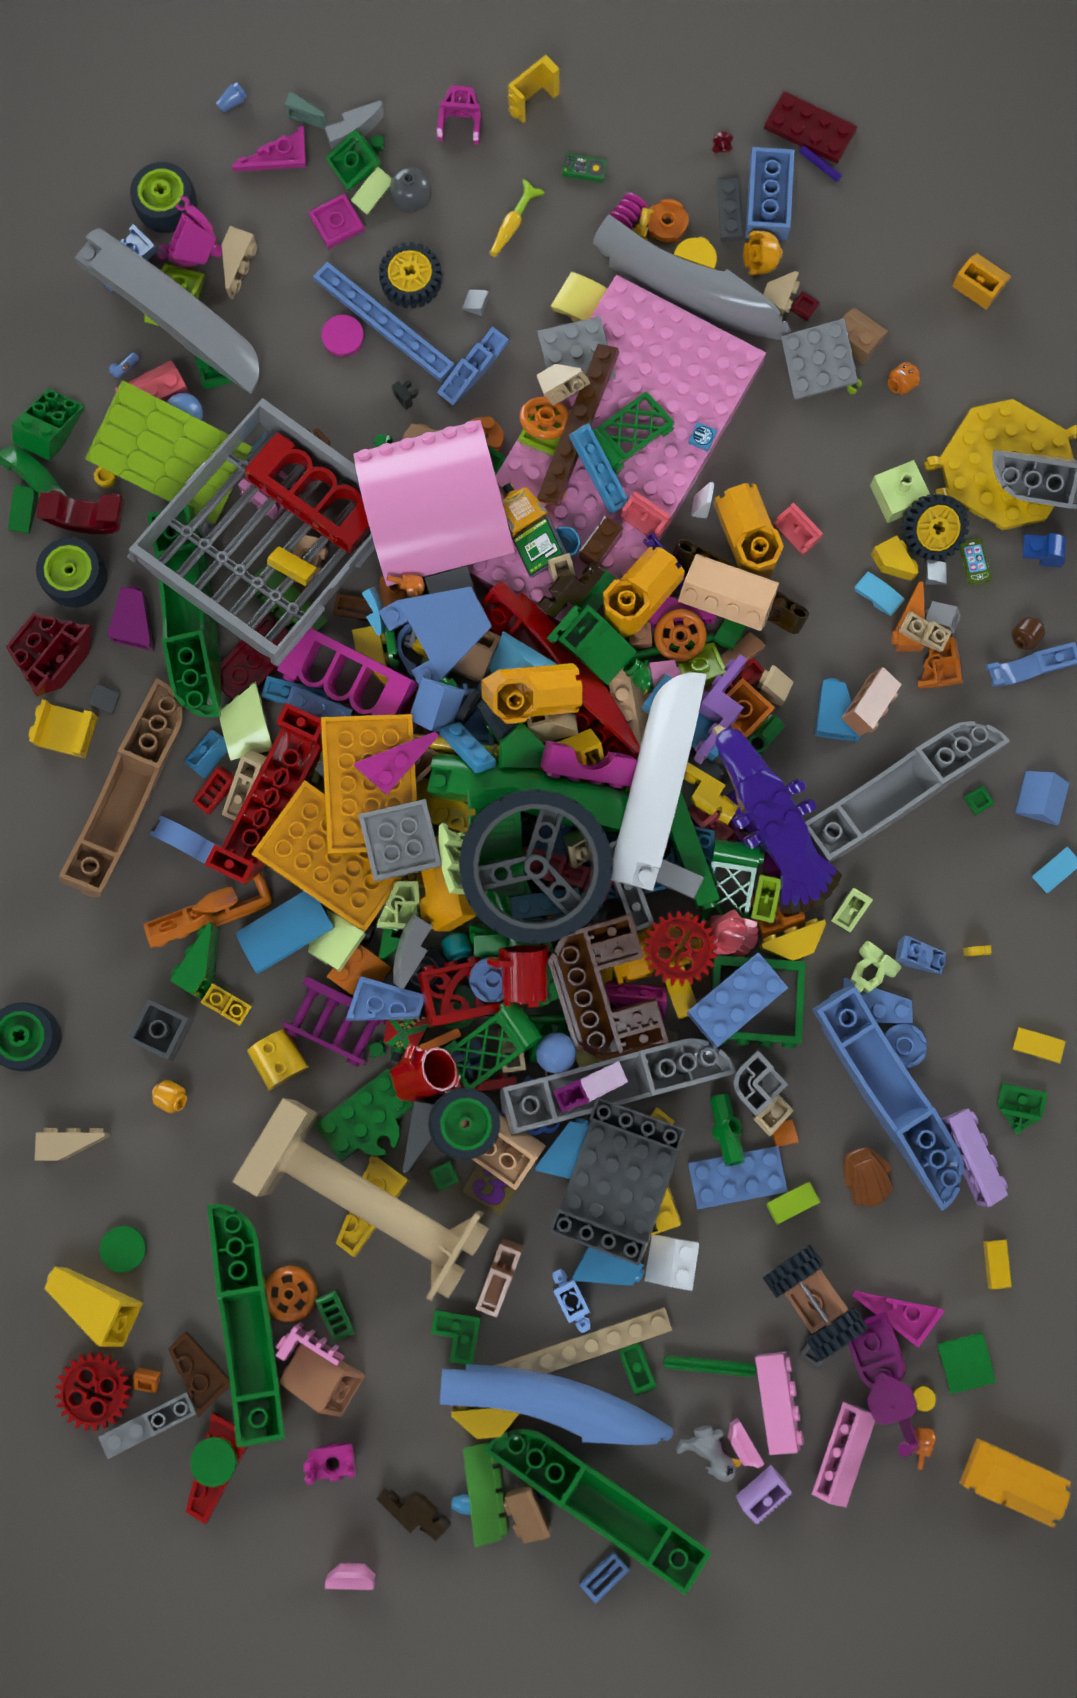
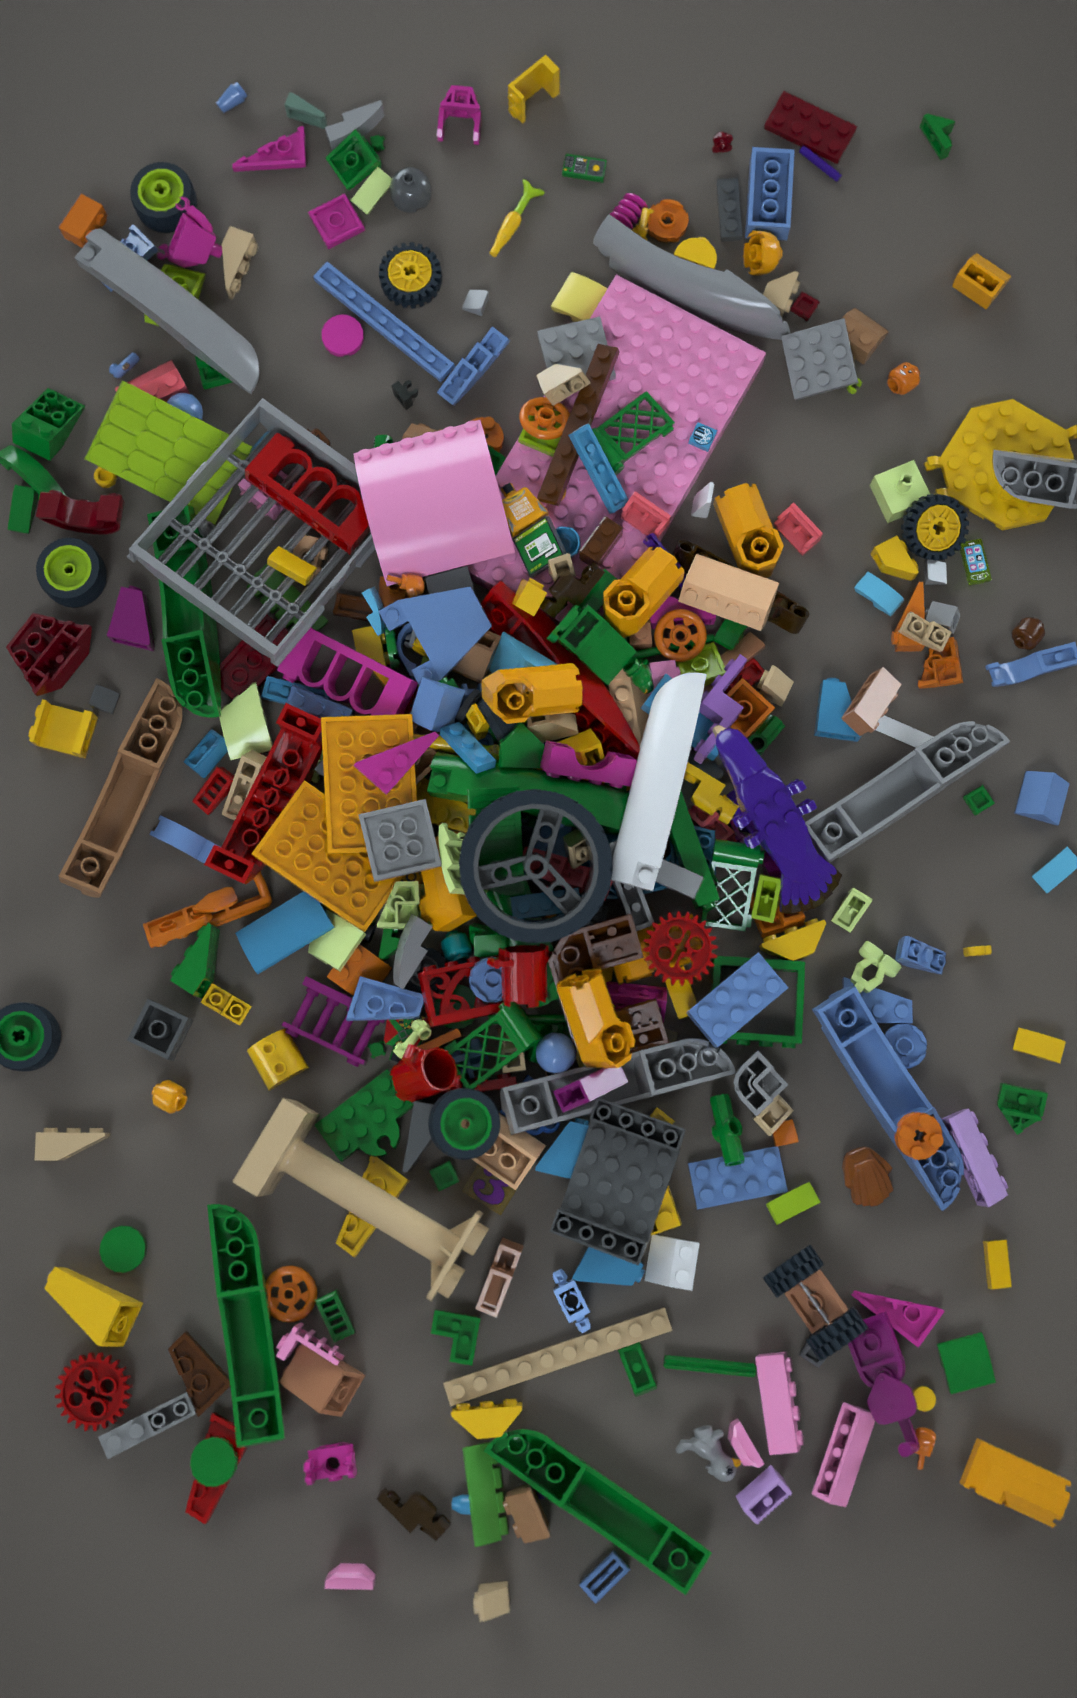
(82, 219): none -> orange brick
(147, 1380): orange slope -> none
(420, 1029): none -> yellowish green bar
(477, 722): none -> yellow slope
(492, 1600): none -> tan slope
(529, 596): none -> yellow slope
(558, 1400): medium blue slope -> none
(593, 1021): none -> light orange brick
(733, 933): coral hair -> none
(902, 732): none -> white sticker
(931, 1138): none -> orange plate
(936, 131): none -> green slope
(1048, 549): blue brick -> none

